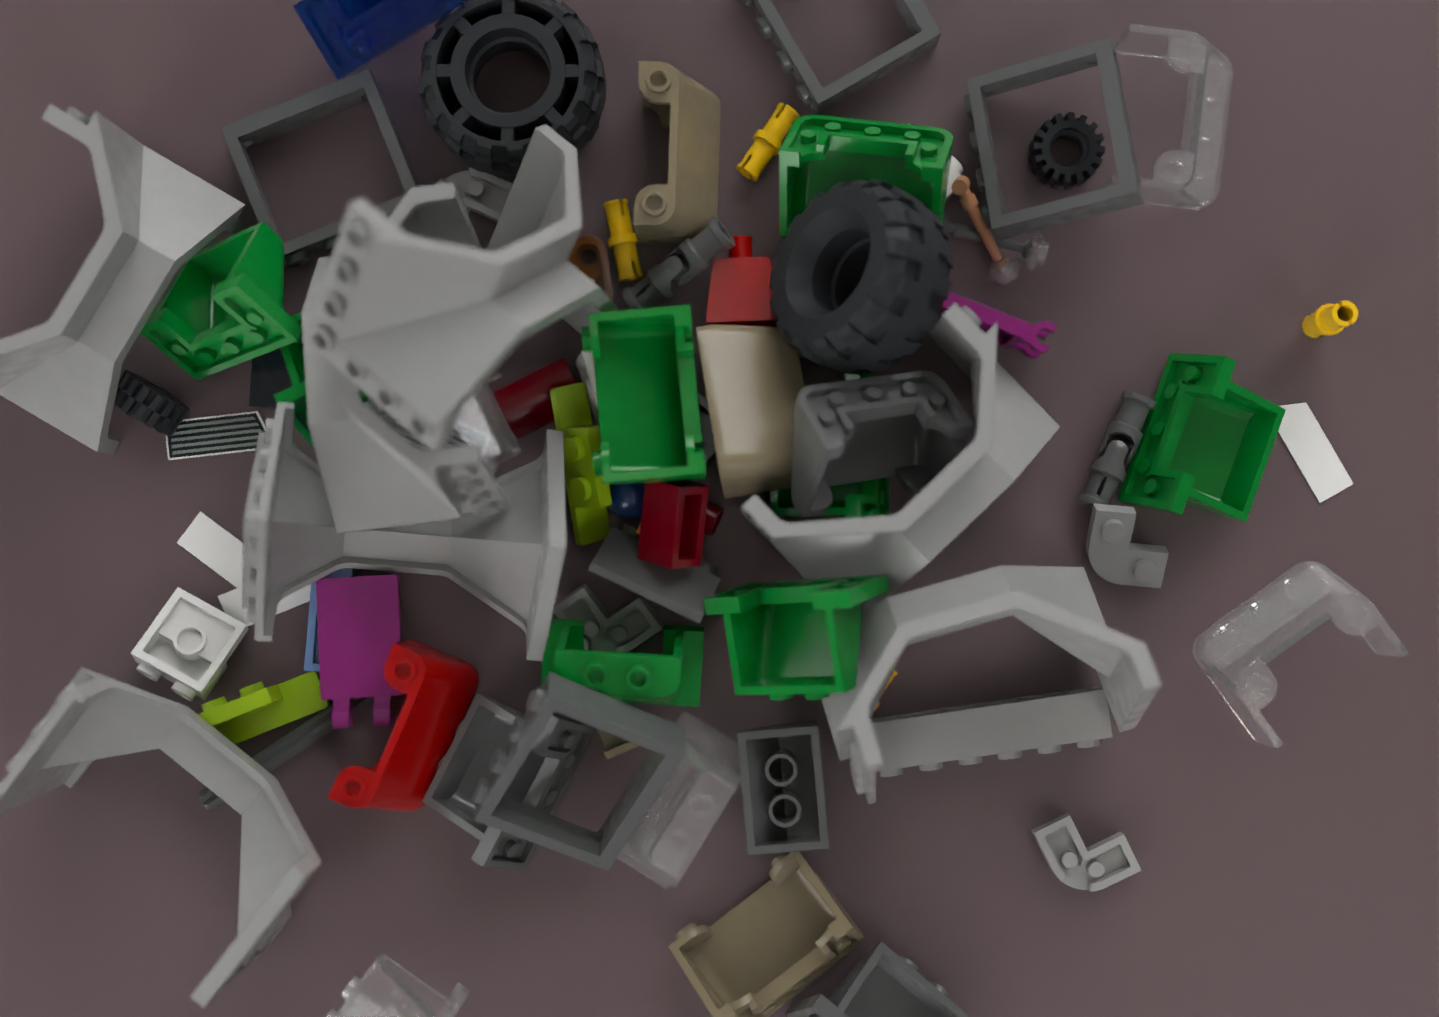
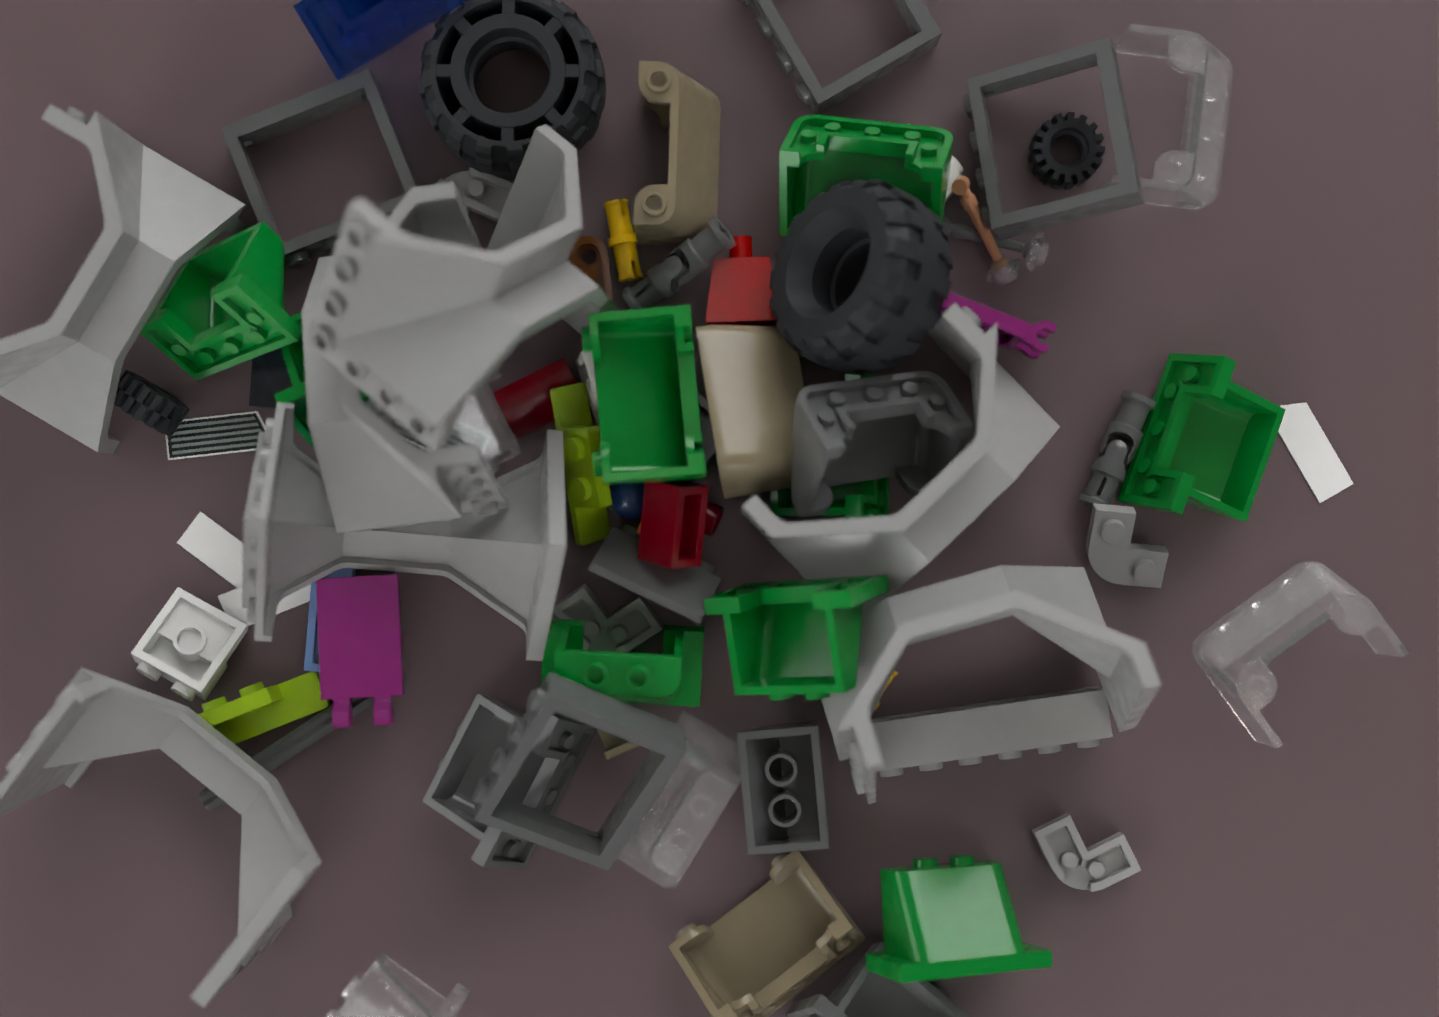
(437, 701): red windscreen -> none
(767, 142): yellow pin -> none
(950, 922): none -> green windscreen
(1330, 319): yellow pin -> none

